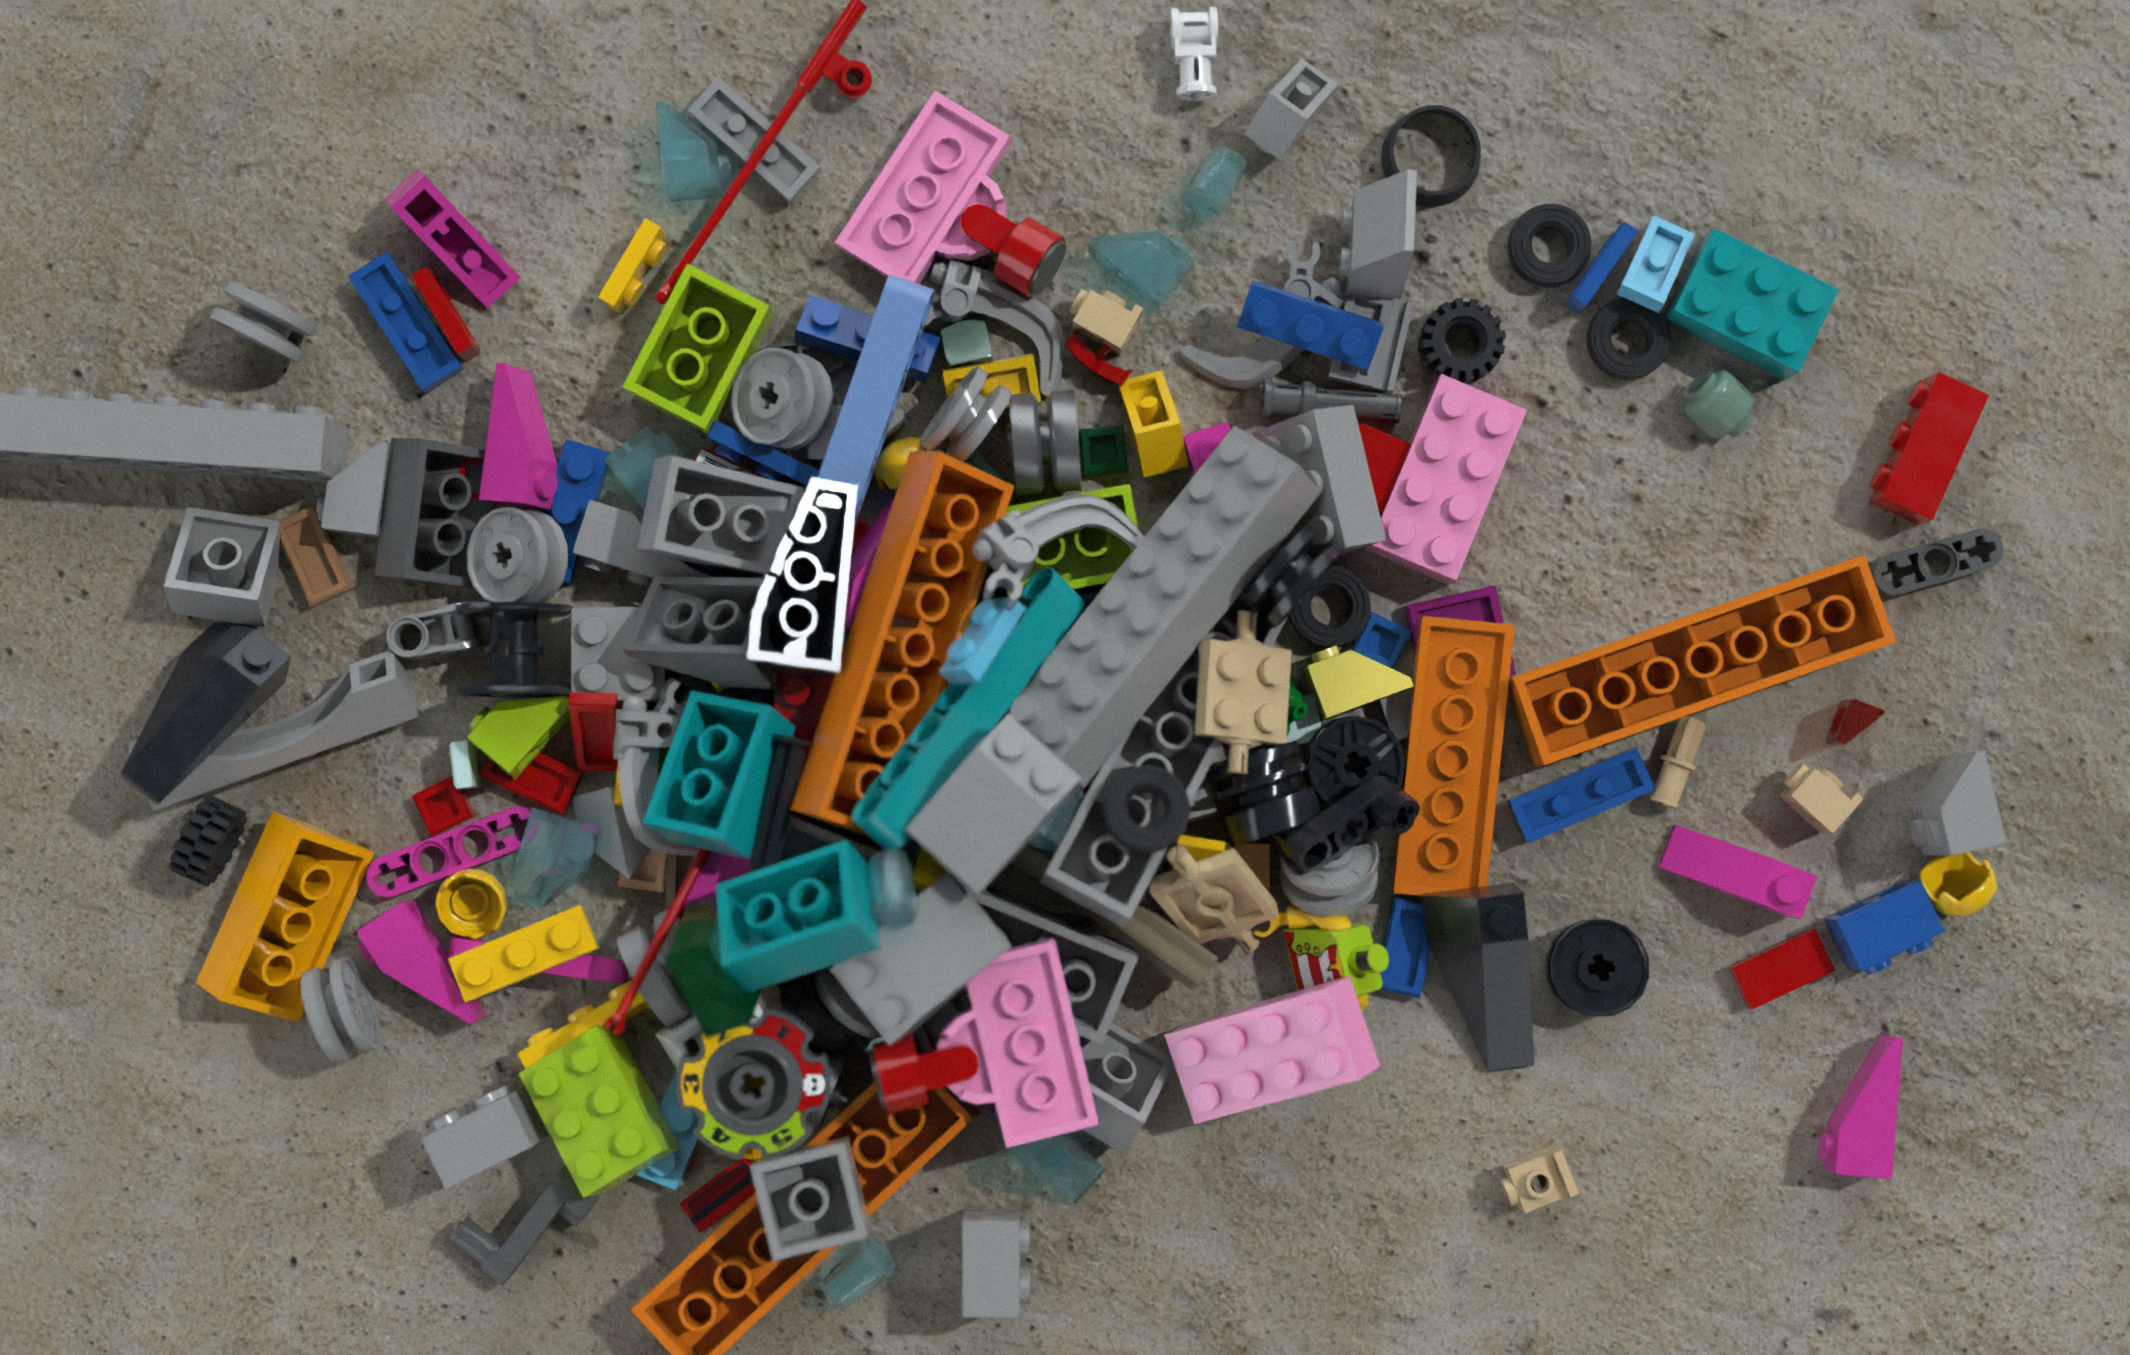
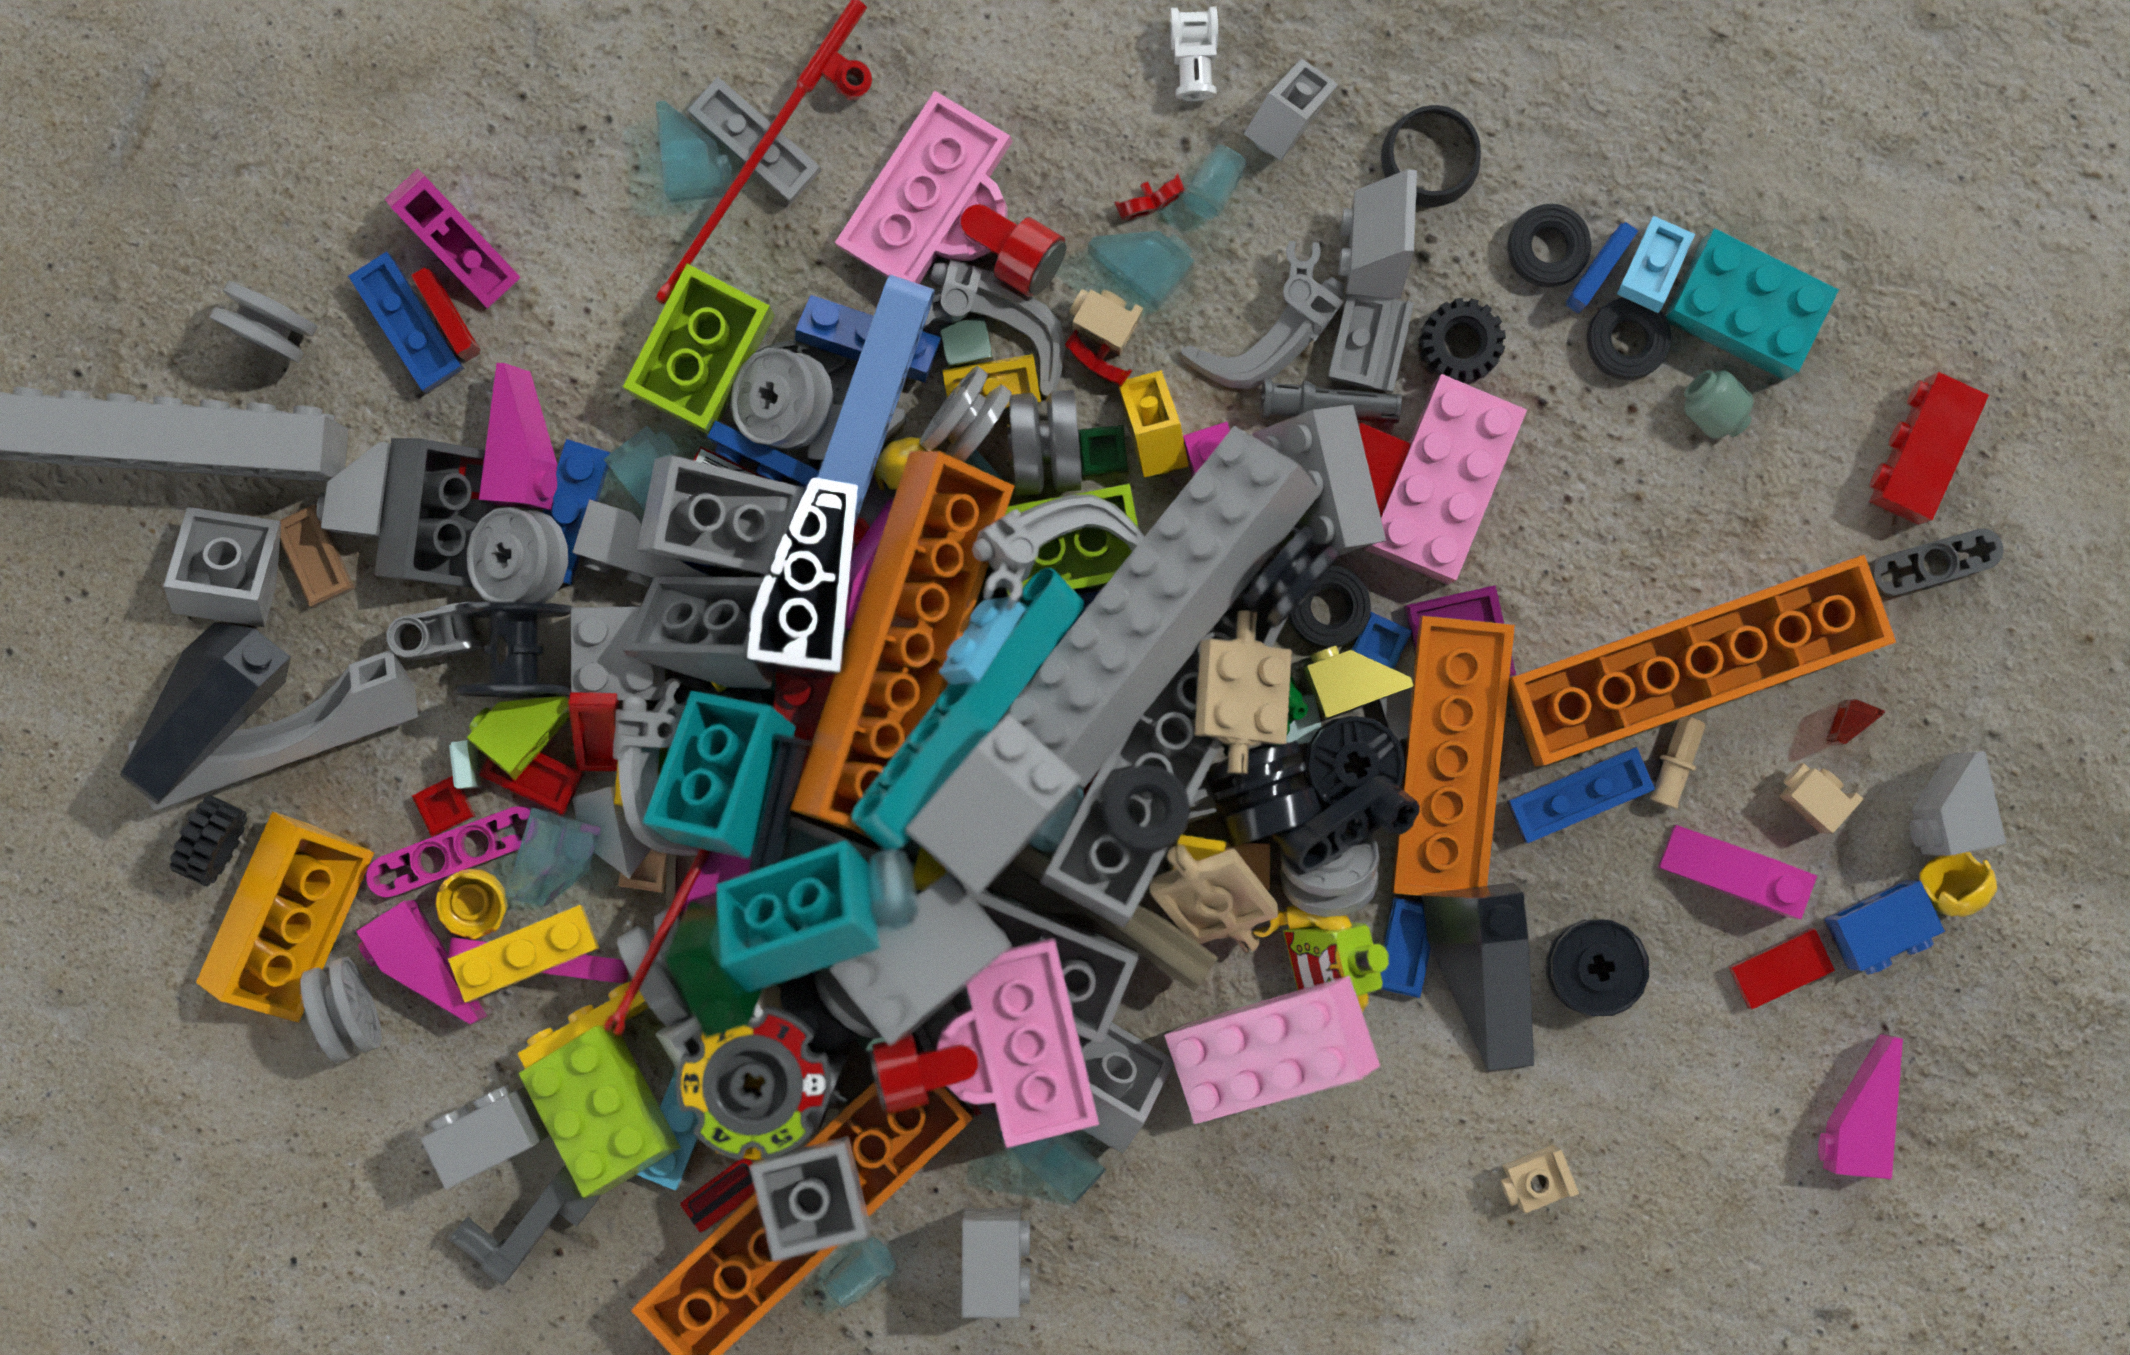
(625, 281): yellow plate -> none
(1150, 202): none -> red piece
(1310, 325): blue plate -> none

